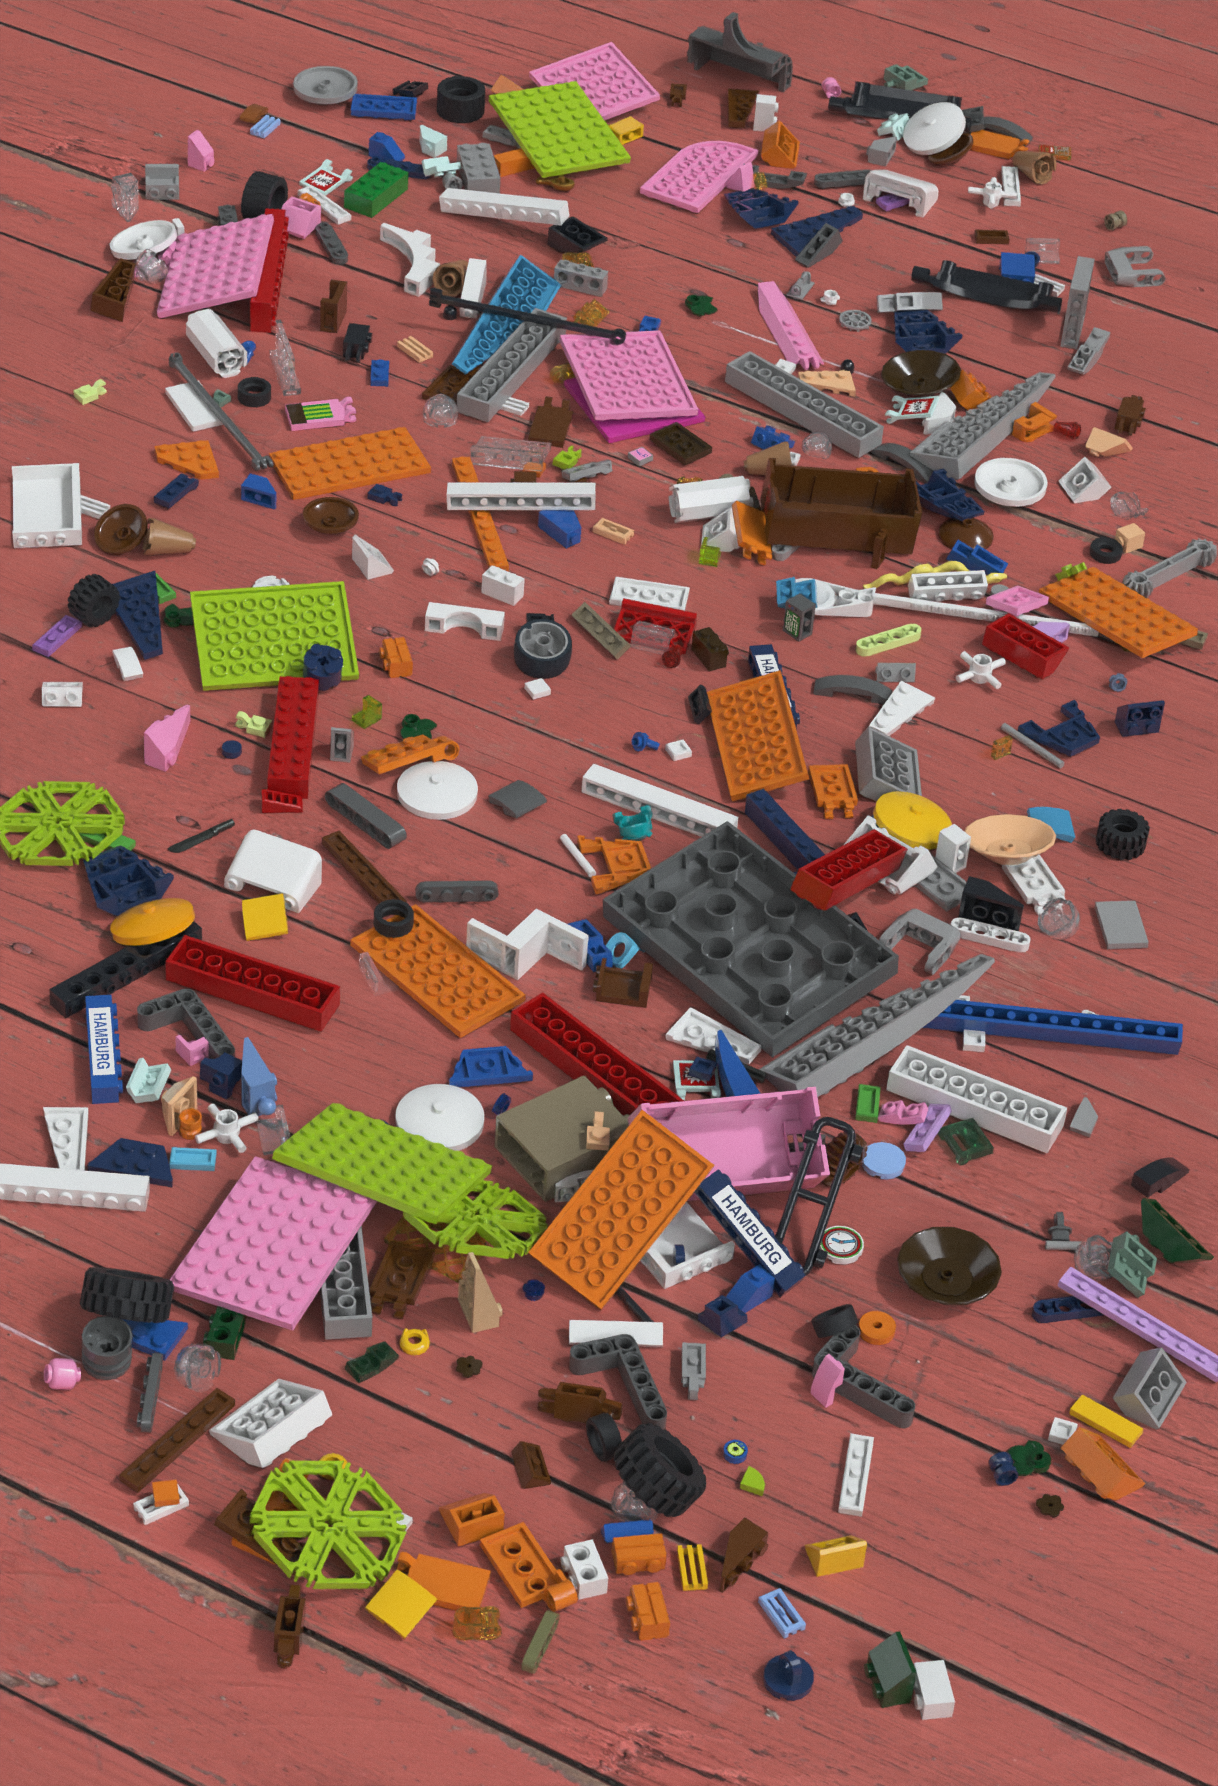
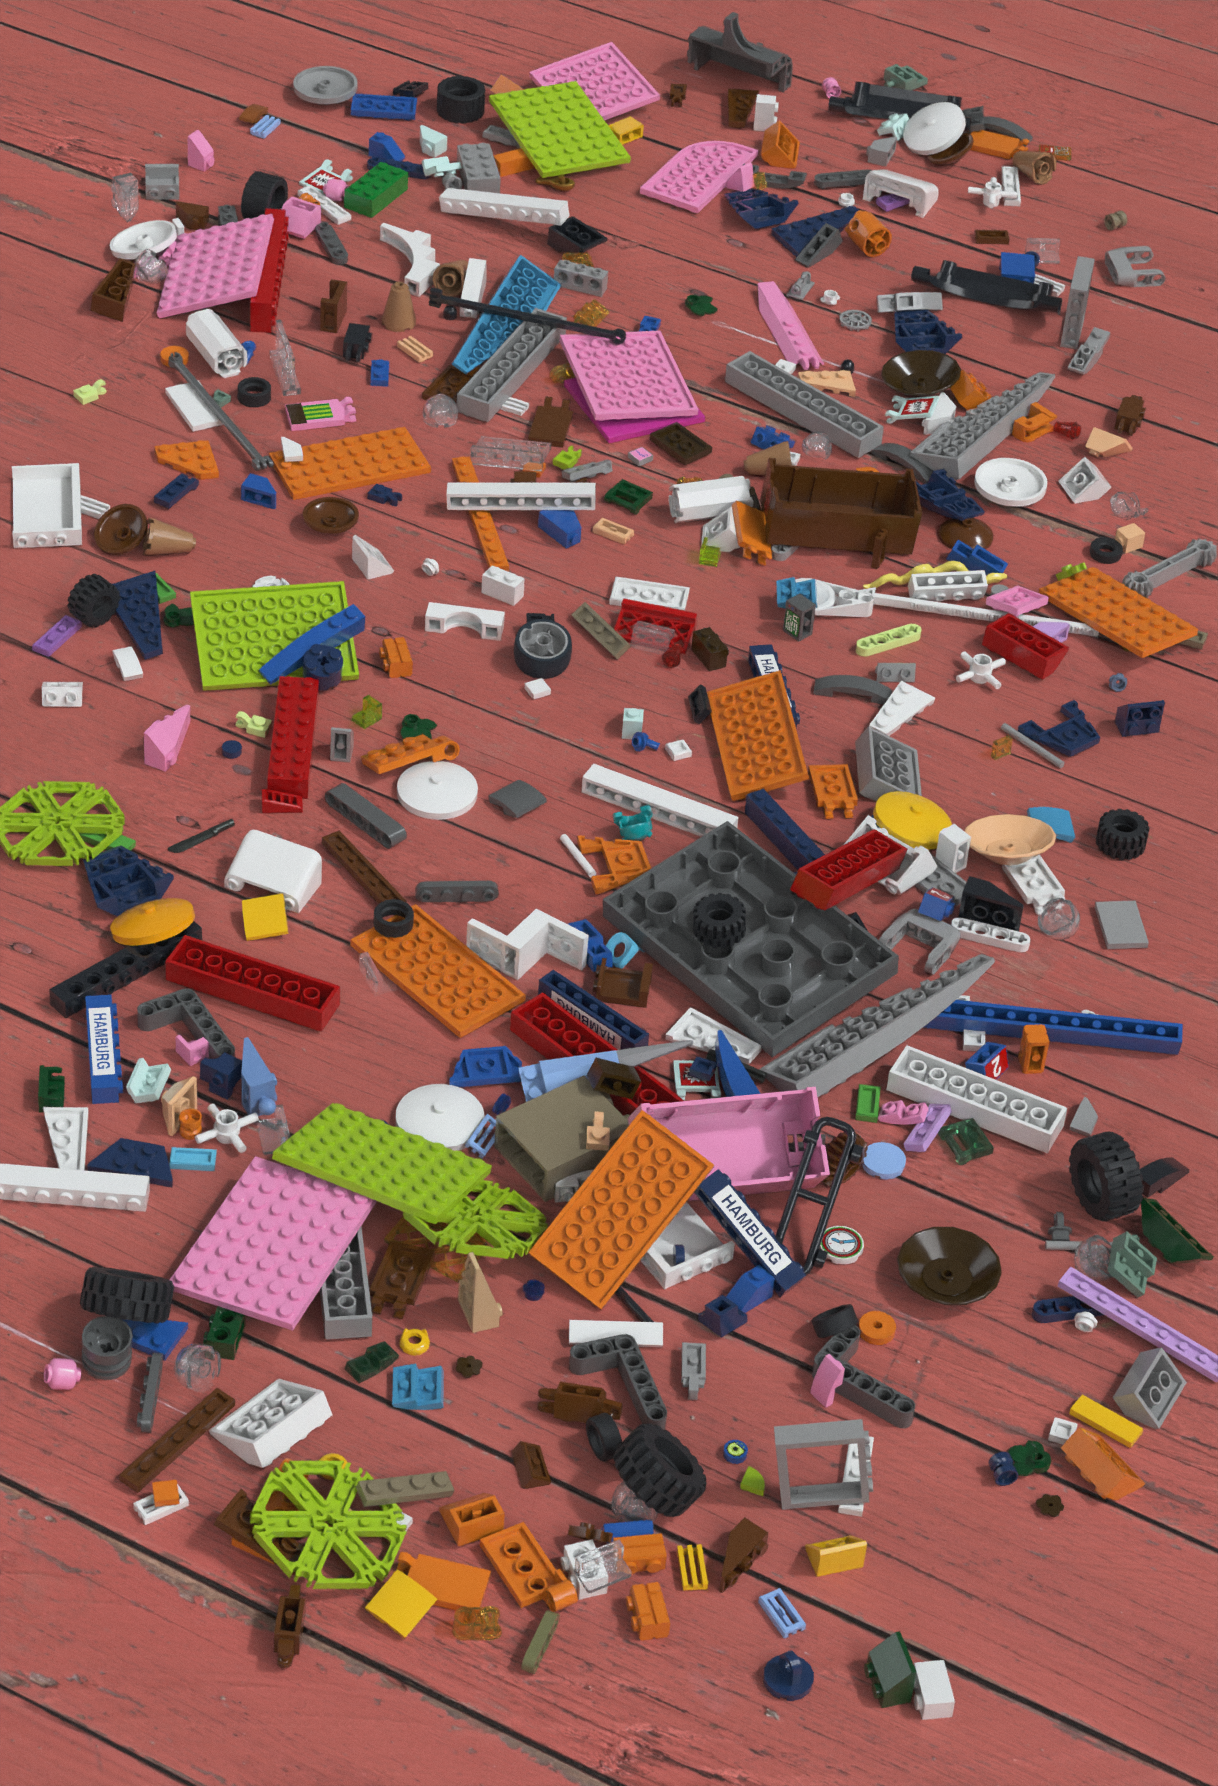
(51, 1088): none -> dark green hinge
(166, 352): none -> orange piece
(192, 215): none -> reddish brown slope
(291, 450): none -> white tile
(329, 632): none -> blue slope
(335, 189): none -> bright pink head
(399, 309): none -> medium nougat cone
(405, 1488): none -> dark tan plate
(418, 1387): none -> dark azure slope
(476, 1146): none -> light blue tile
(553, 1073): none -> light blue plate
(587, 1532): none -> reddish brown plate
(592, 1012): none -> dark blue brick
(602, 1567): none -> clear panel
(613, 1078): none -> dark brown brick
(630, 492): none -> dark green plate
(632, 722): none -> light aqua slope
(719, 920): none -> black tyre
(823, 1435): none -> light grey window
(868, 233): none -> orange cylinder
(937, 904): none -> blue brick
(989, 1060): none -> blue brick
(1033, 1049): none -> orange brick
(1085, 1321): none -> white plate
(1106, 1176): none -> black tyre

